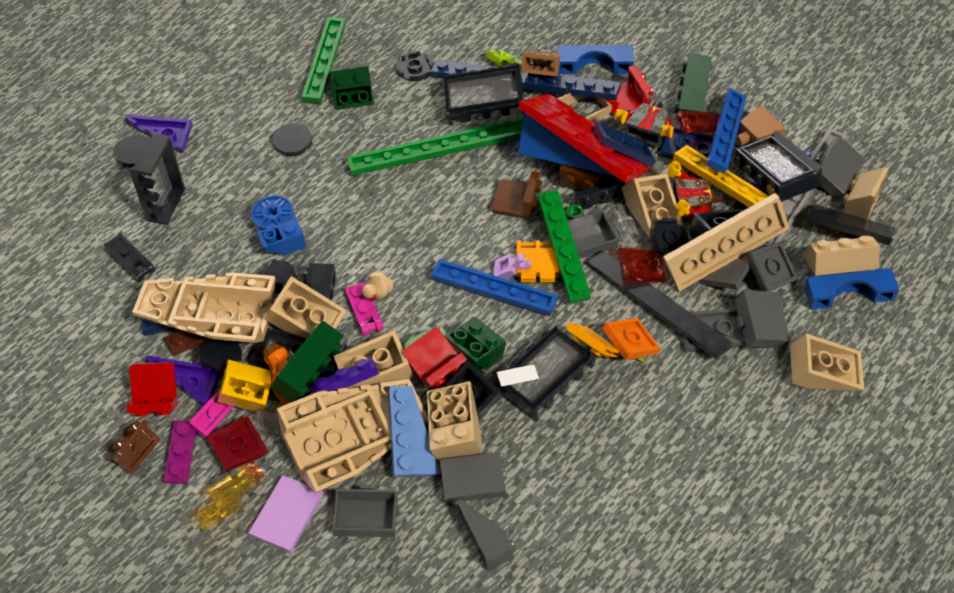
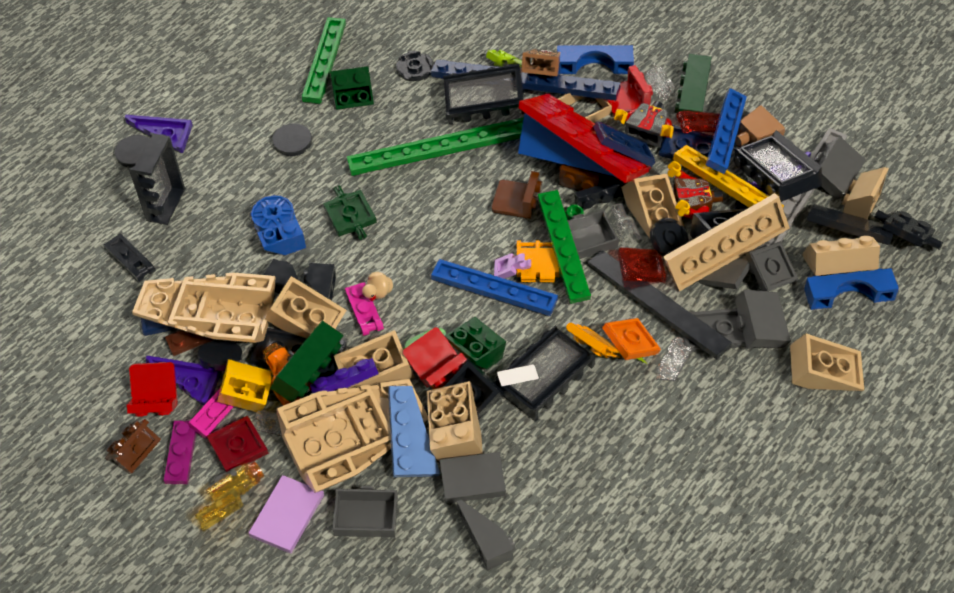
(349, 212): none -> dark green plate
(657, 76): none -> clear hinge
(674, 361): none -> clear hinge
(909, 228): none -> black plate

